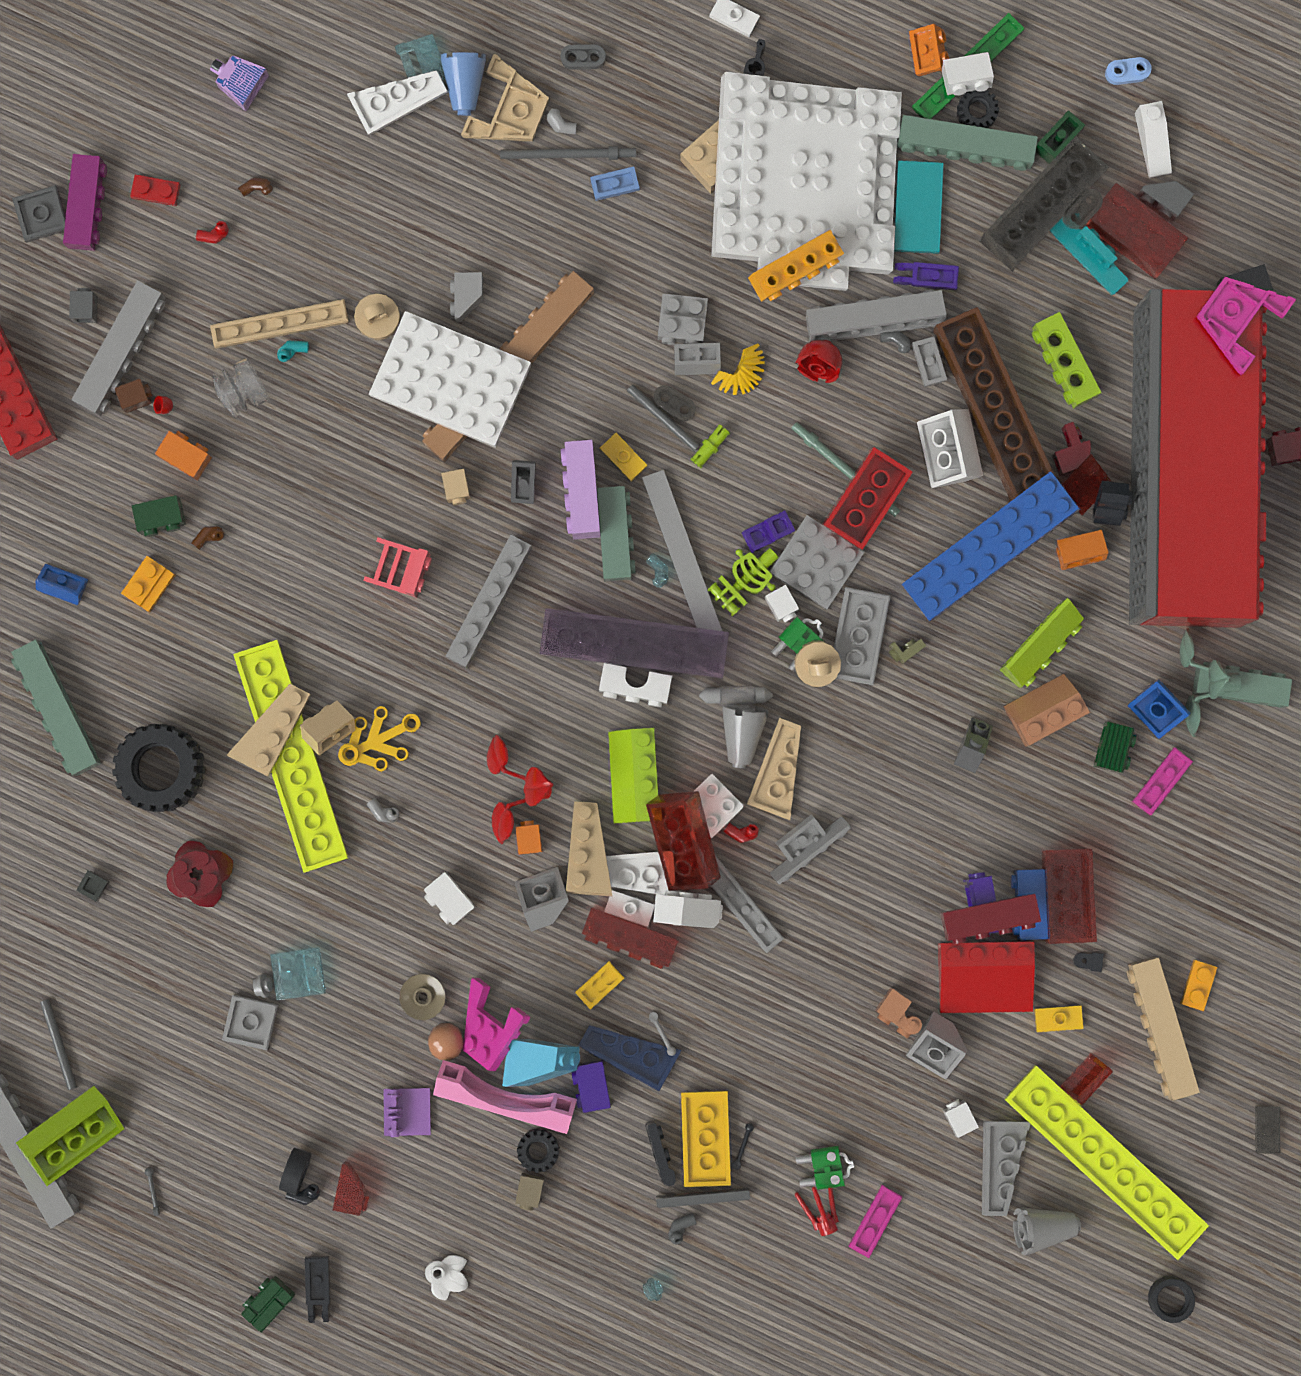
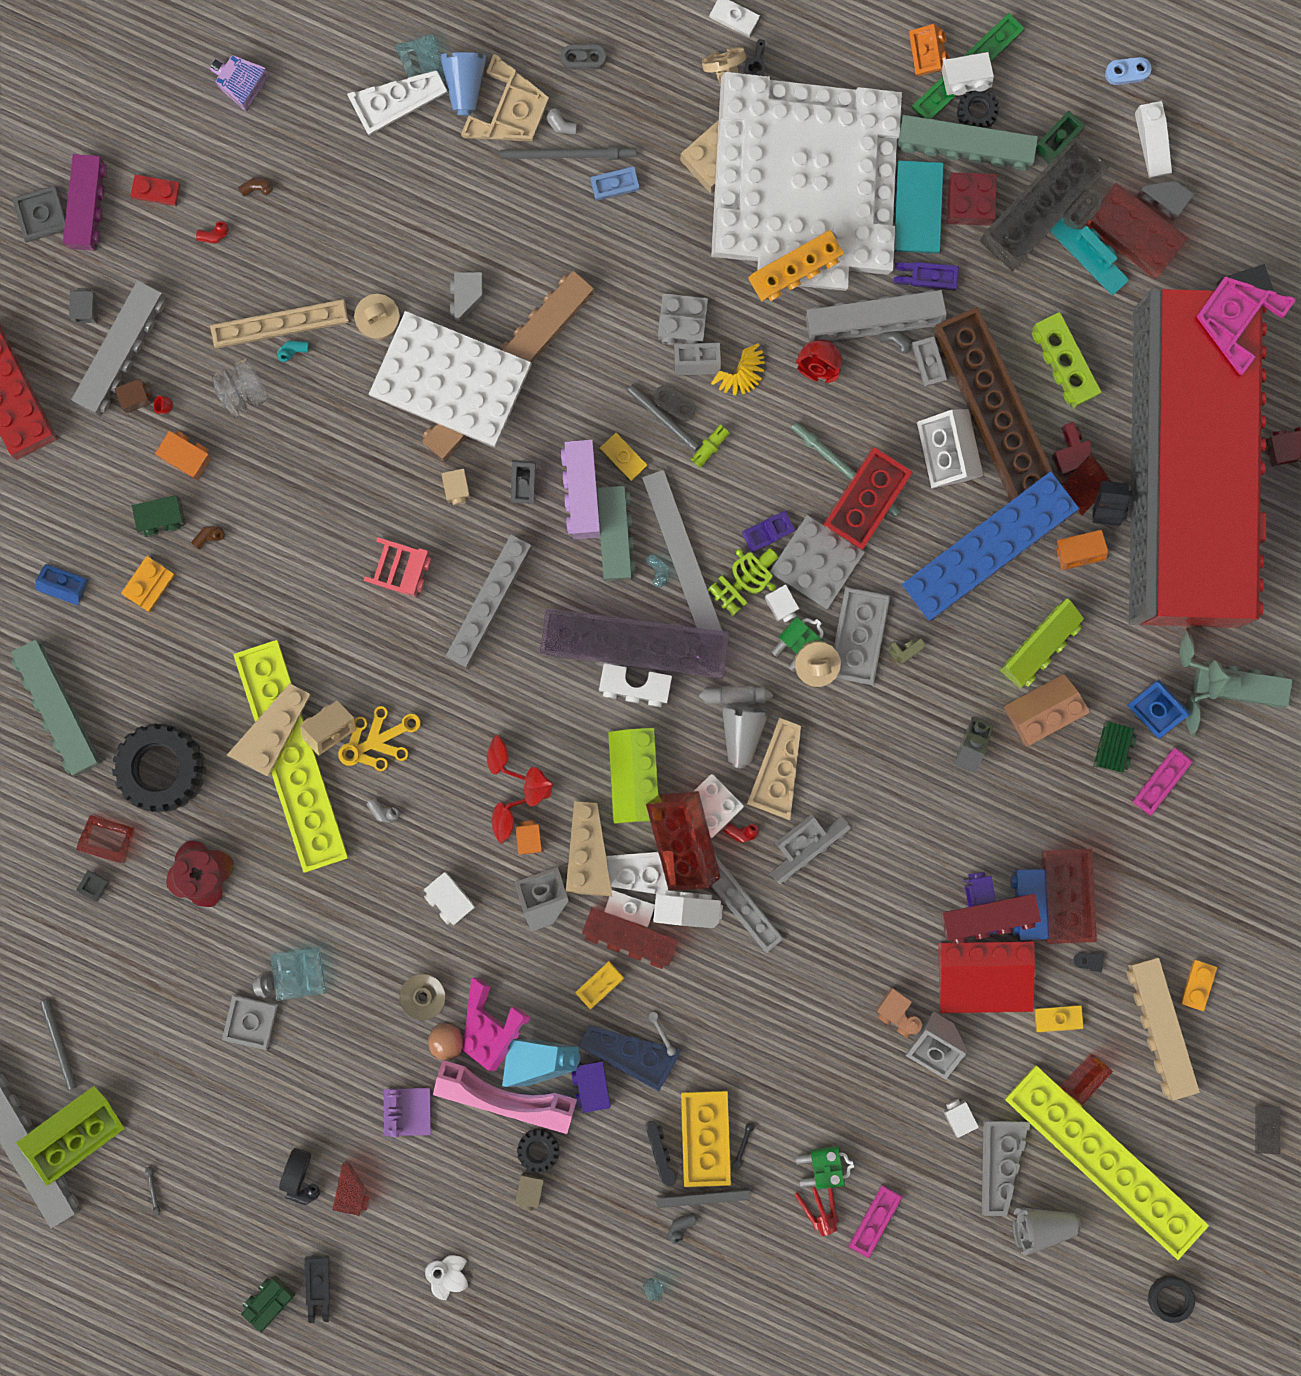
(102, 852): none -> clear red tile
(724, 62): none -> tan tile
(971, 199): none -> dark red brick

